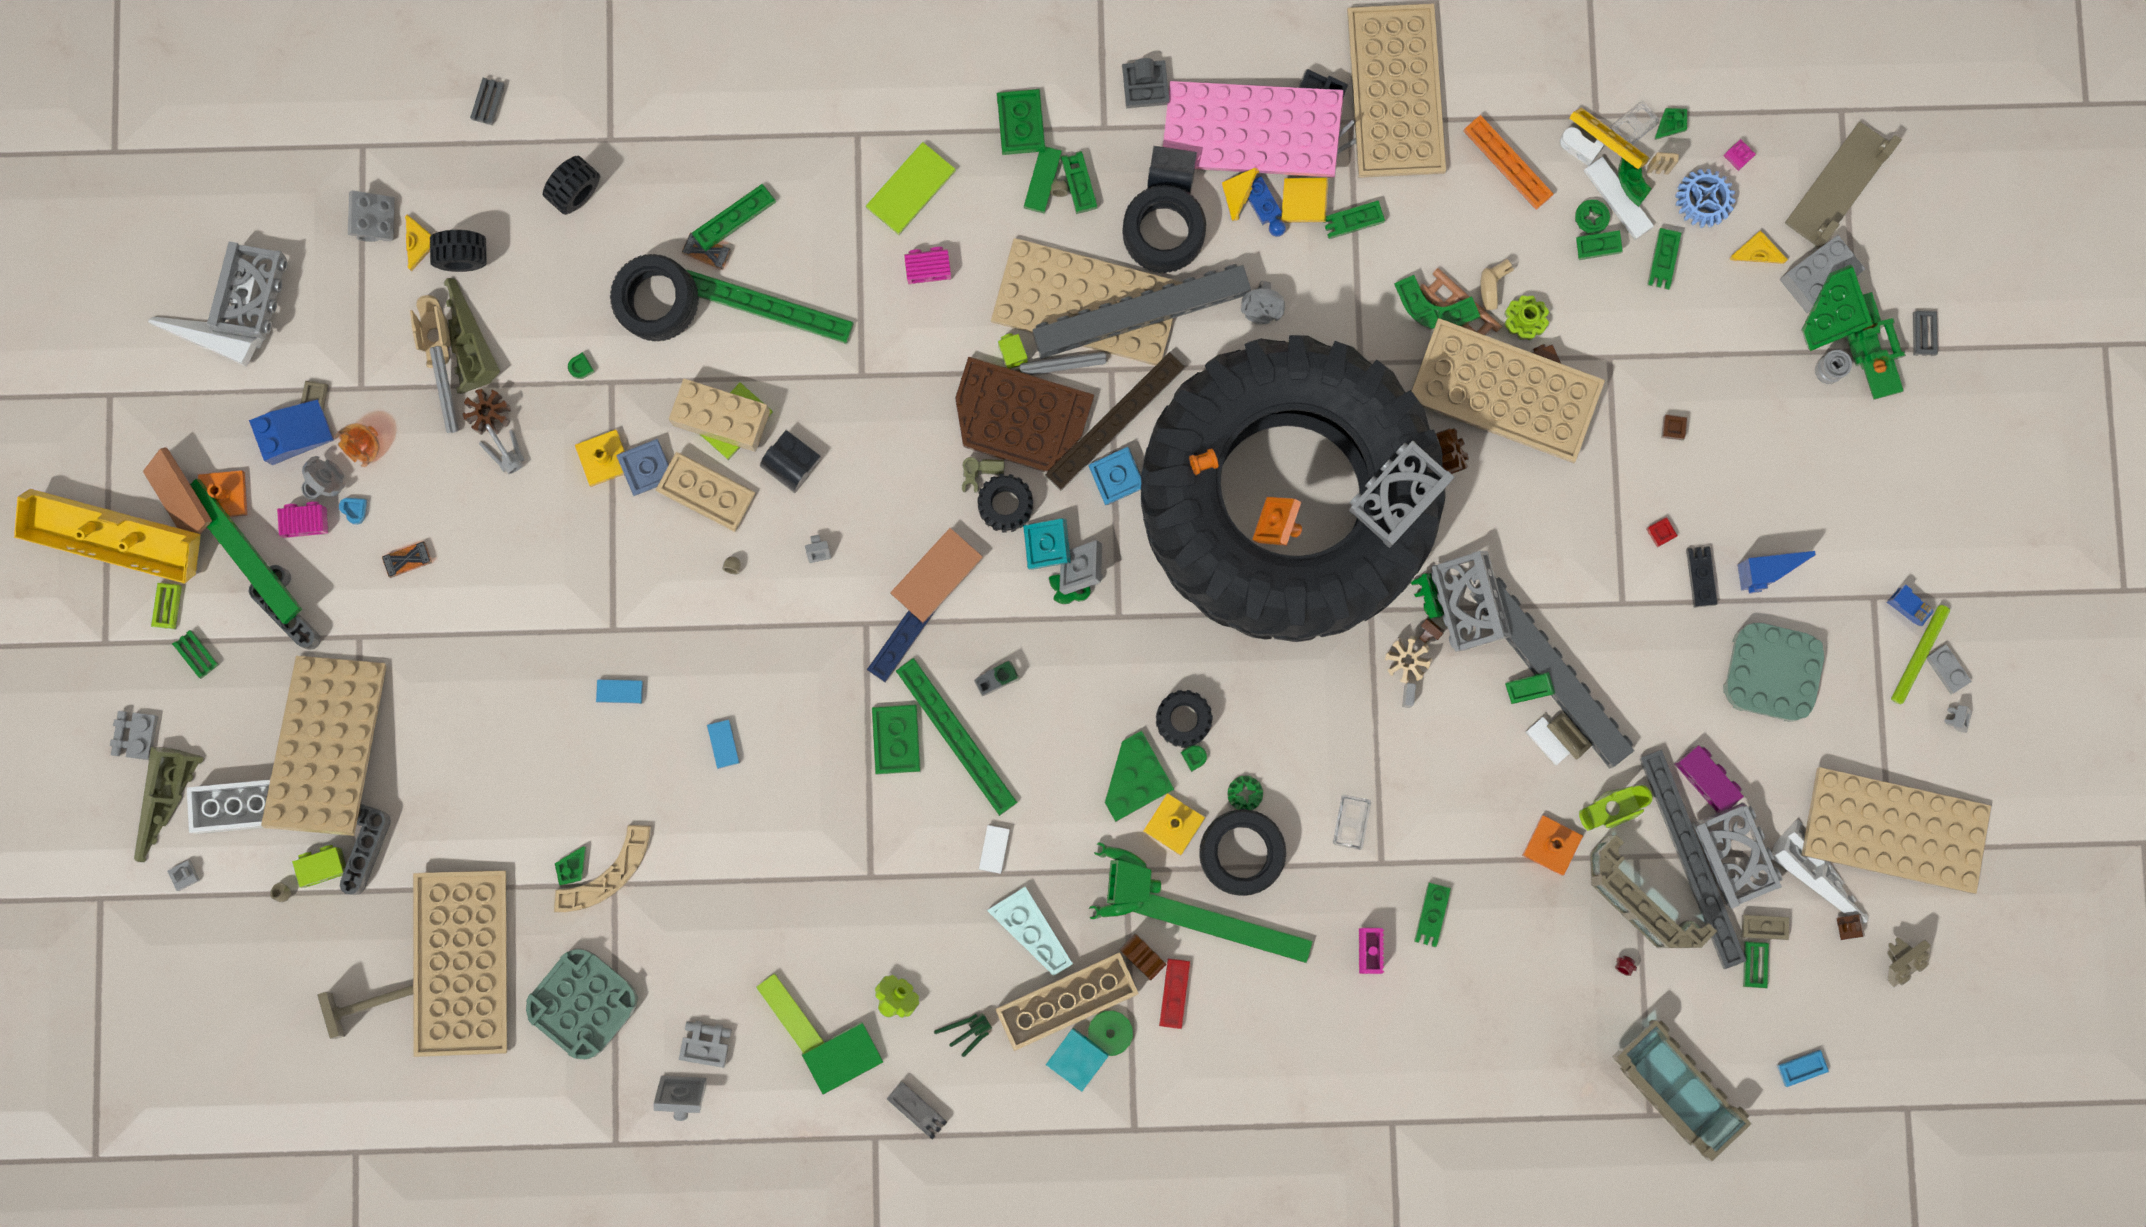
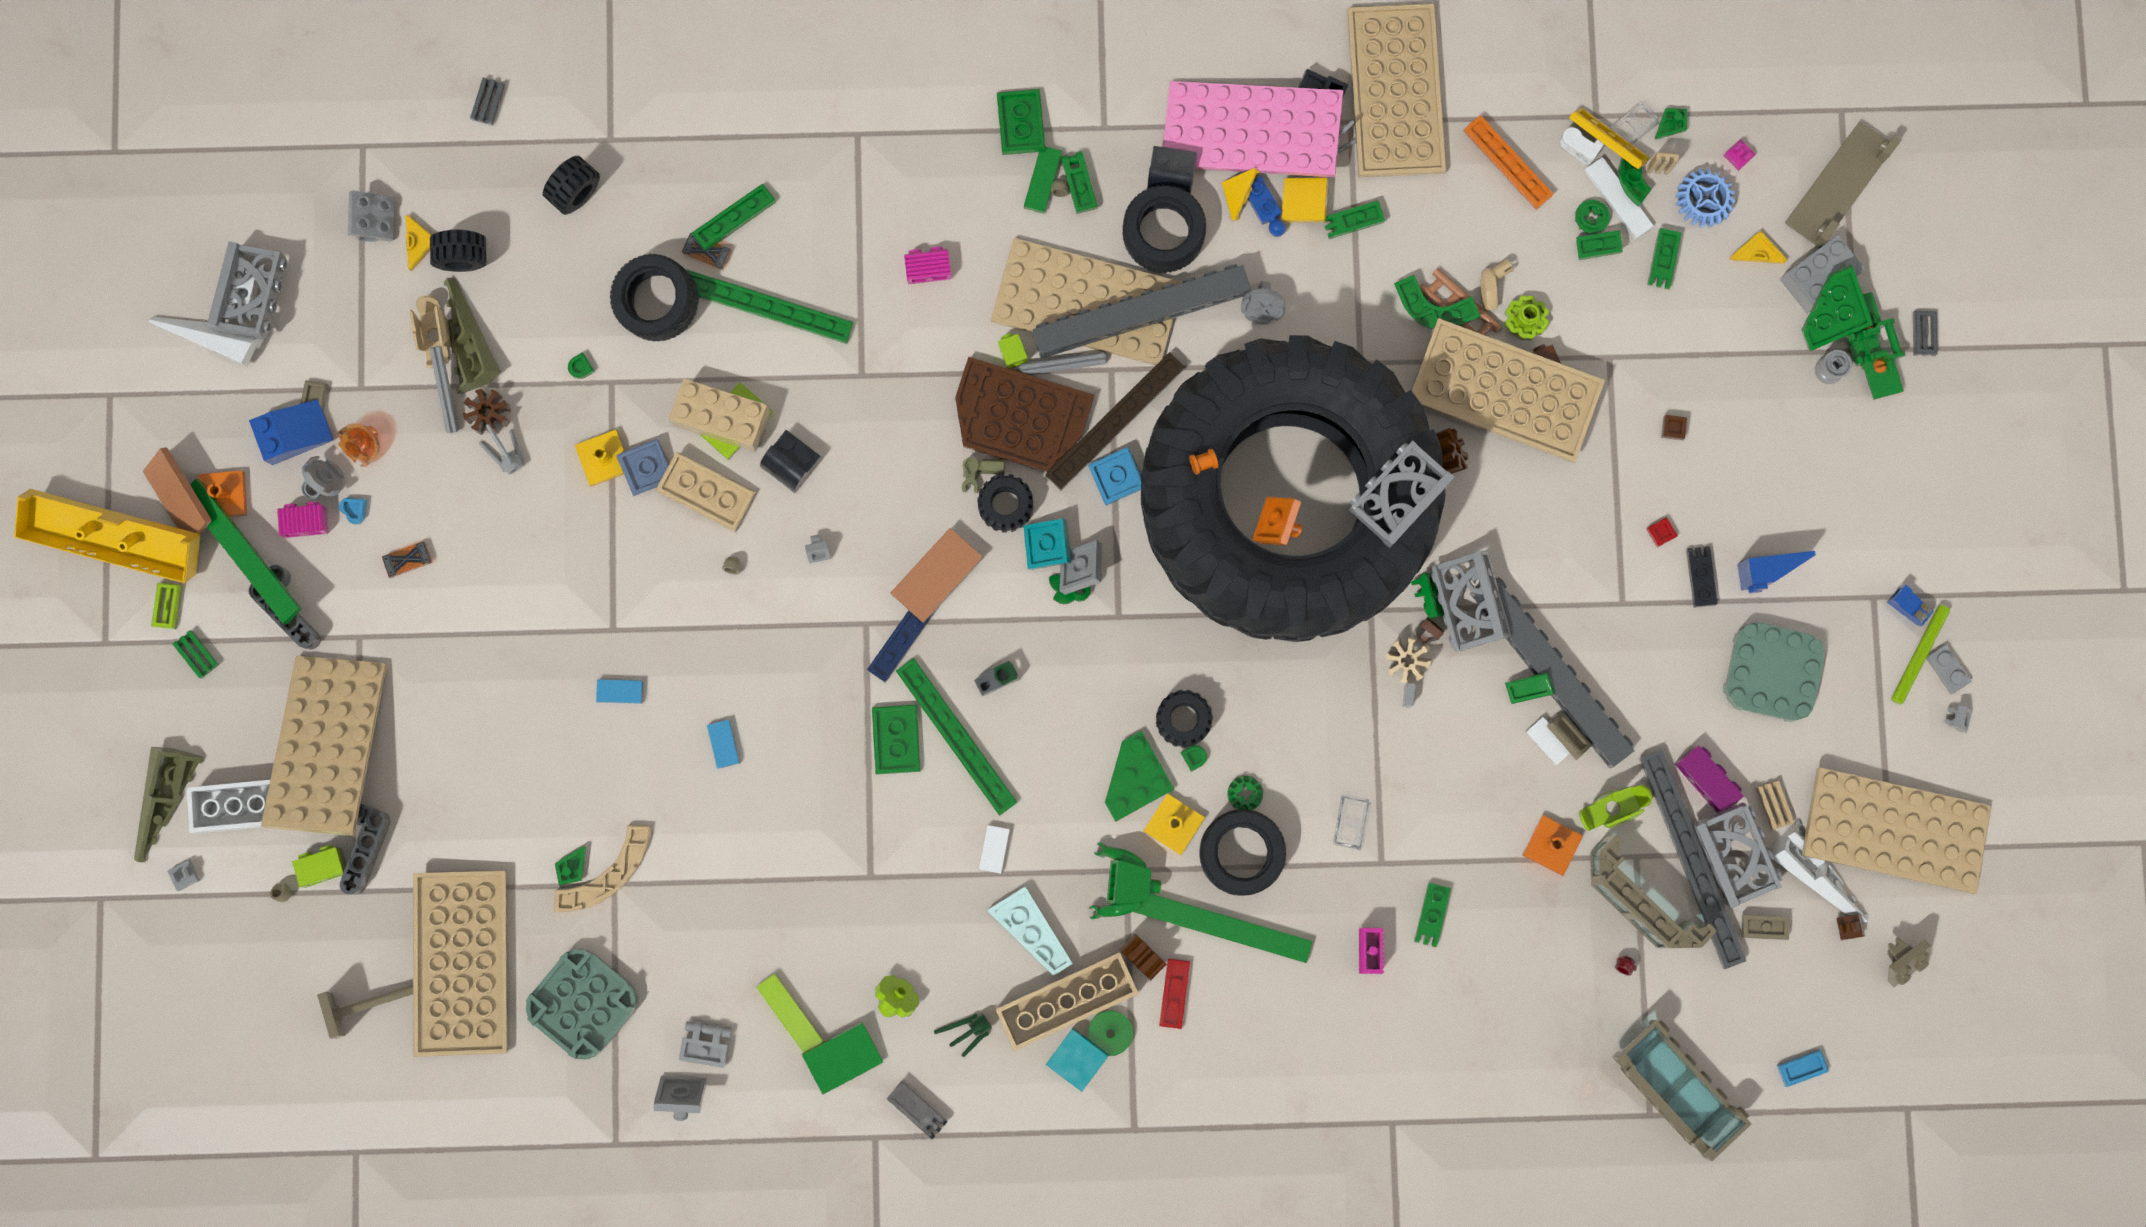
(140, 736): light grey plate -> none
(910, 188): lime tile -> none
(1145, 83): dark grey plate -> none
(1764, 972): green tile -> none
(1789, 819): none -> tan tile

